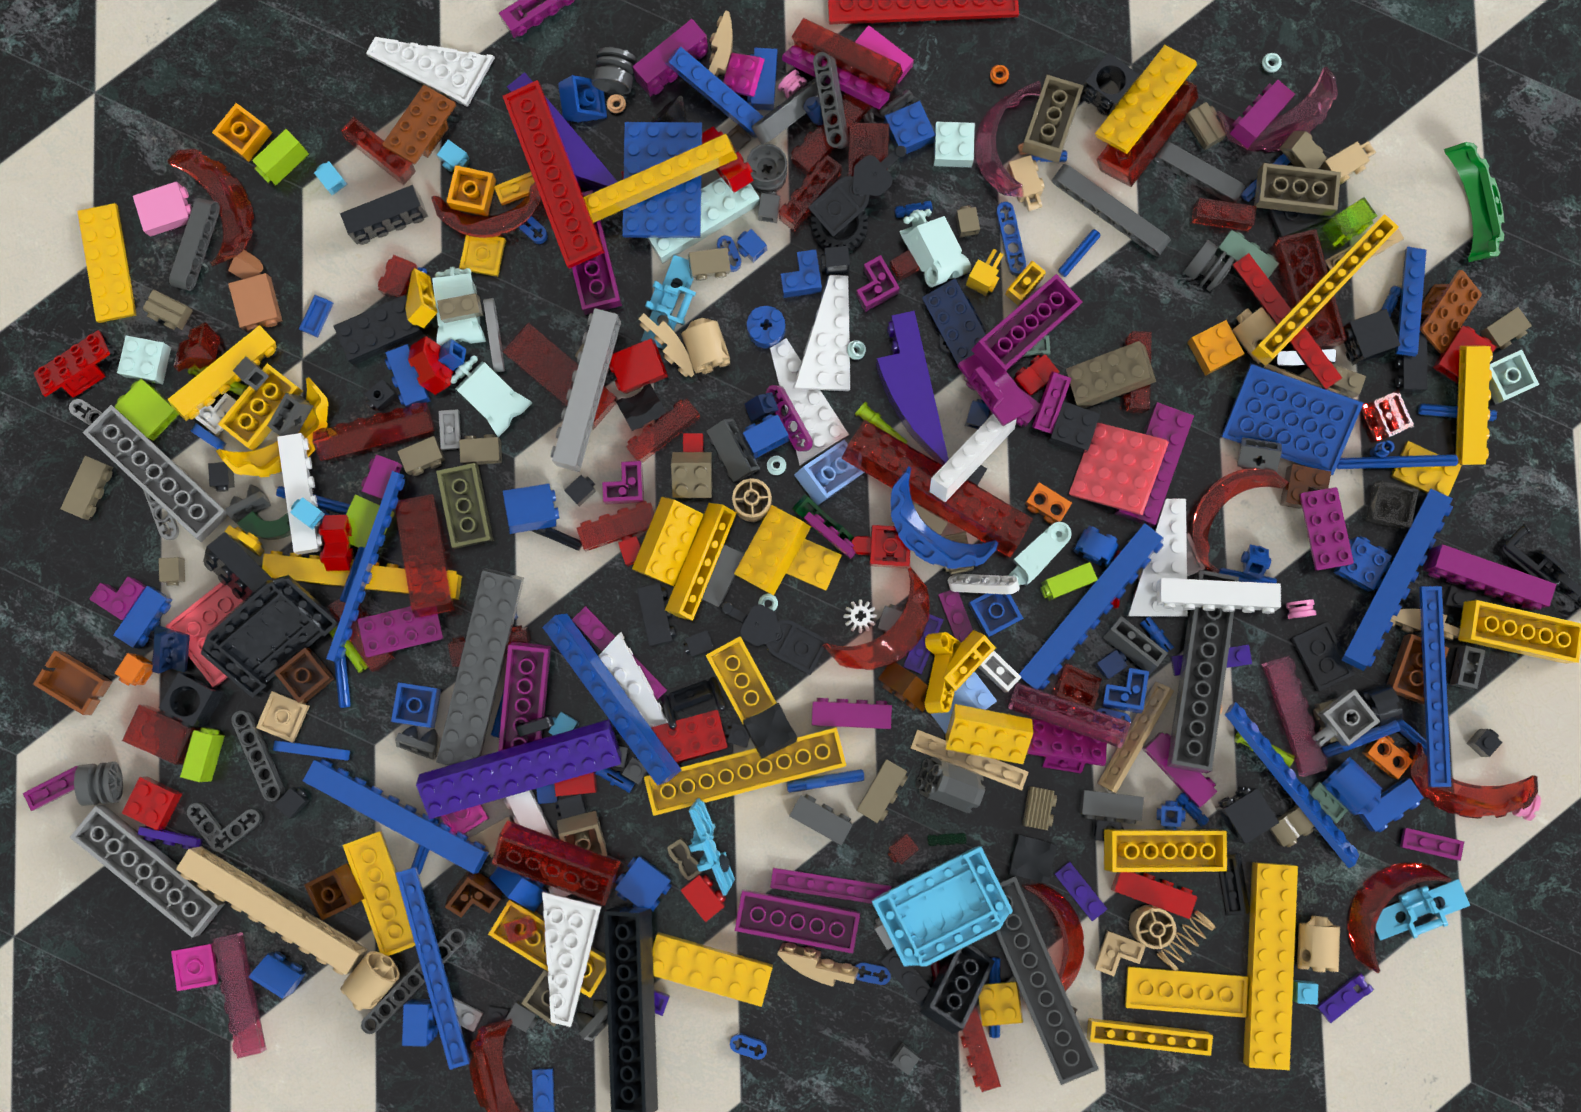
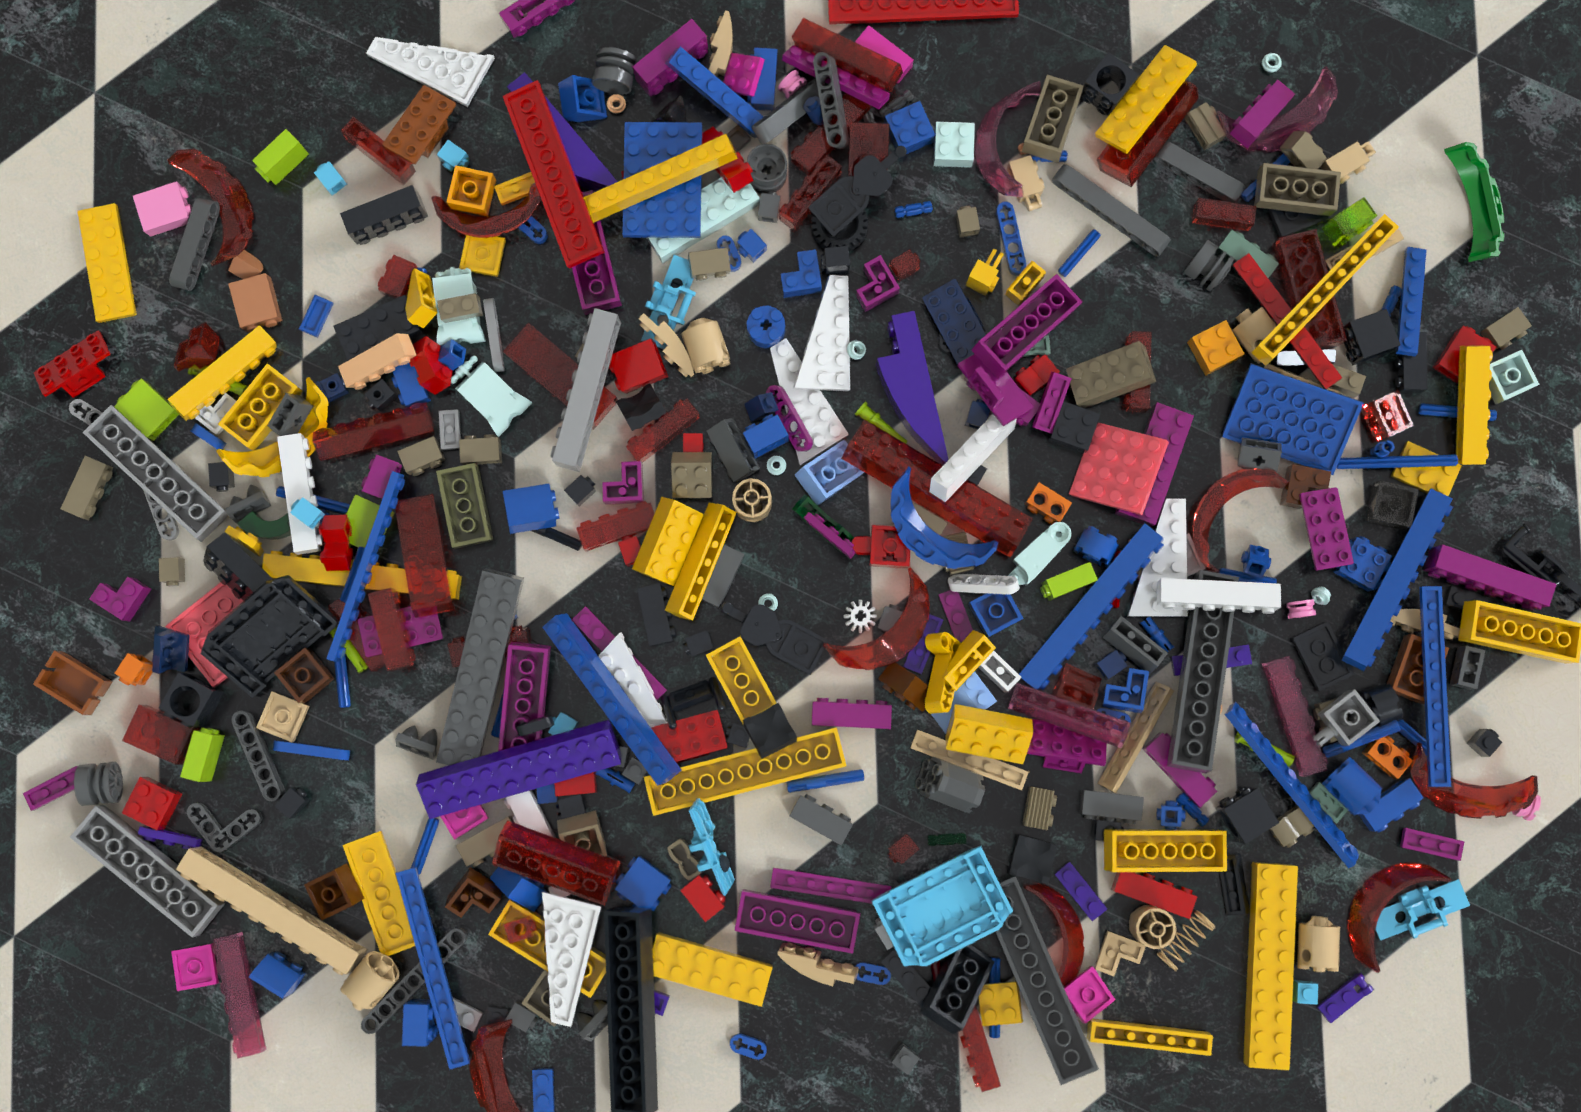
(143, 617): blue brick -> none
(144, 359): light aqua brick -> none
(167, 309): dark tan brick -> none
(242, 132): light orange brick -> none
(250, 373): dark grey brick -> none
(335, 393): none -> dark blue brick
(377, 360): none -> light nougat brick
(391, 629): none -> clear red brick
(396, 816): blue brick -> none
(416, 705): blue brick -> none
(772, 550): yellow brick -> none
(814, 564): yellow plate -> none
(882, 791): dark tan brick -> none
(934, 248): light aqua piece -> none
(999, 69): orange plate -> none
(1088, 994): none -> dark pink plate
(1186, 992): yellow plate -> none
(1321, 595): none -> light aqua plate
(1447, 309): dark orange bracket -> none

